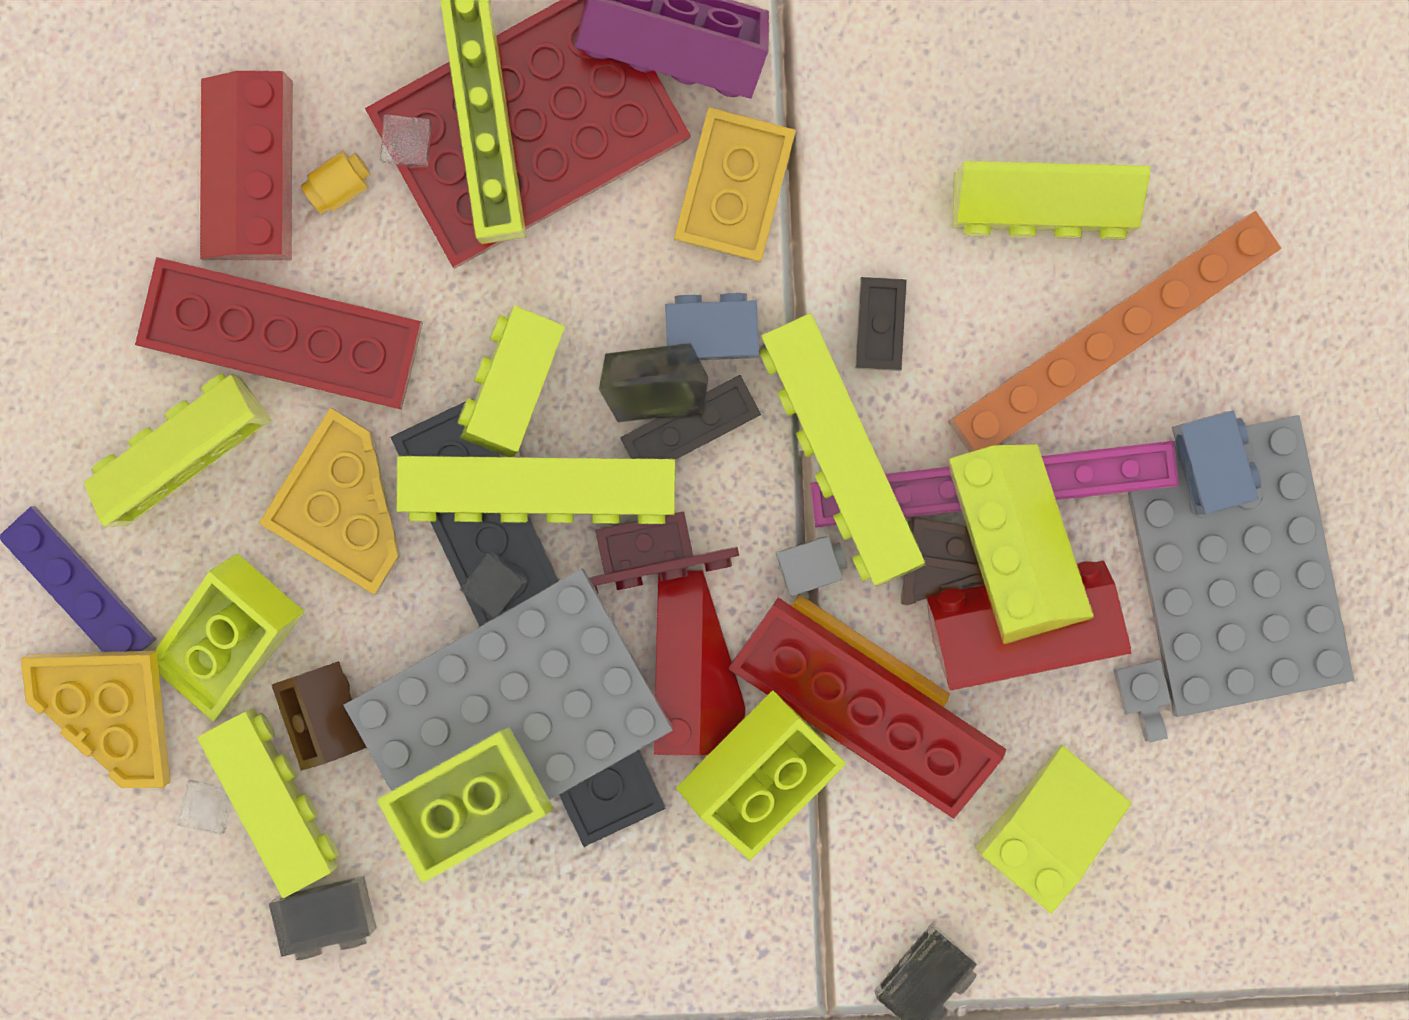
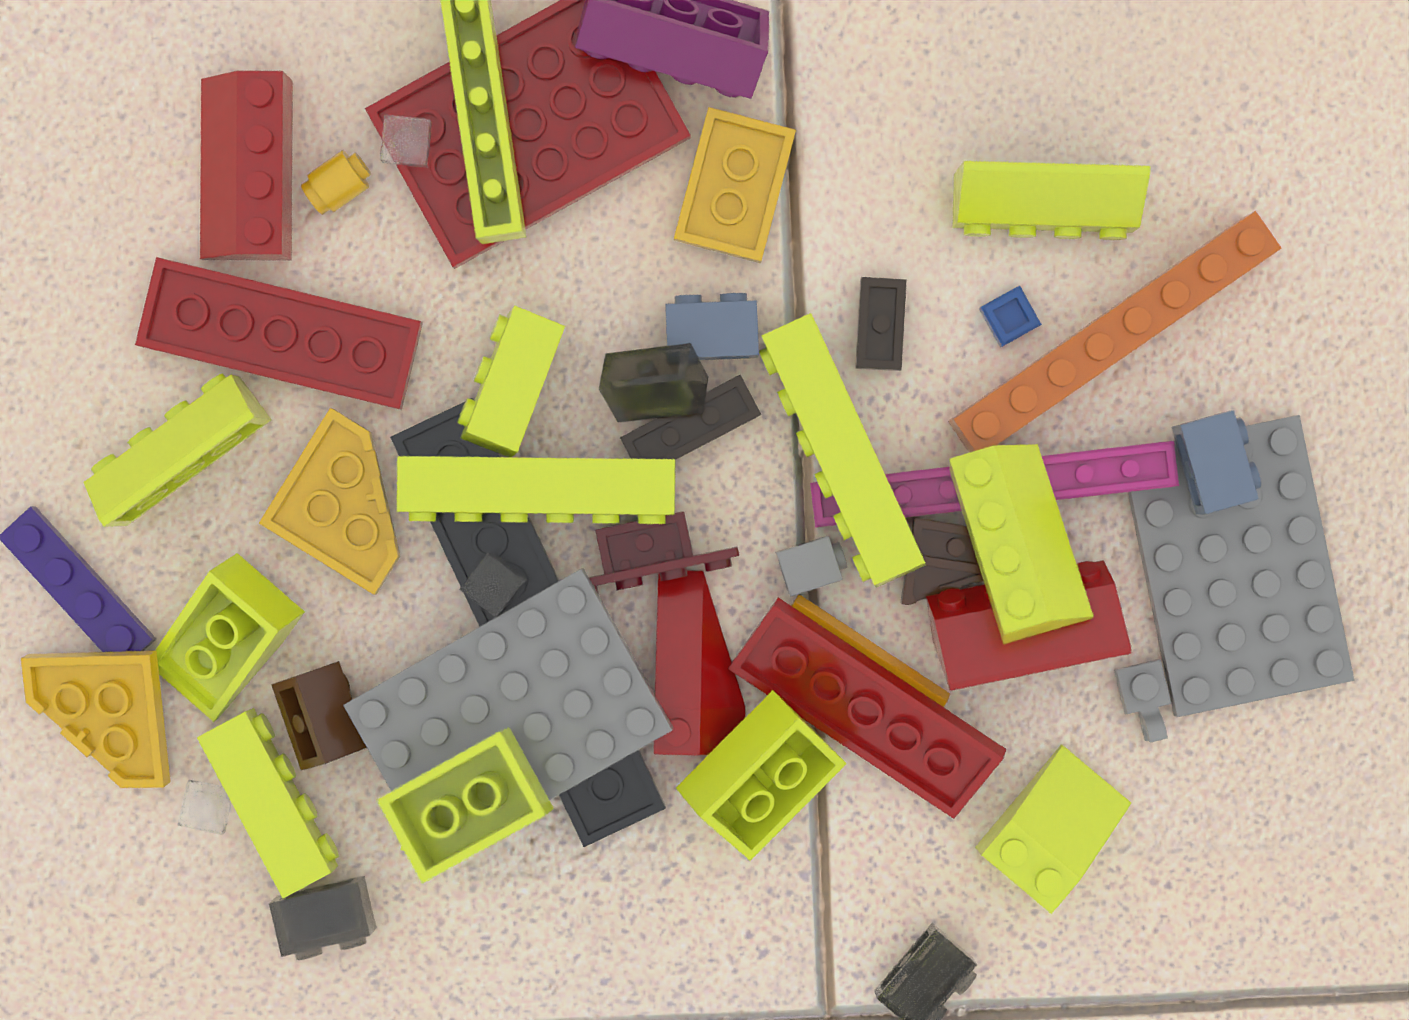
(1010, 316): none -> blue tile

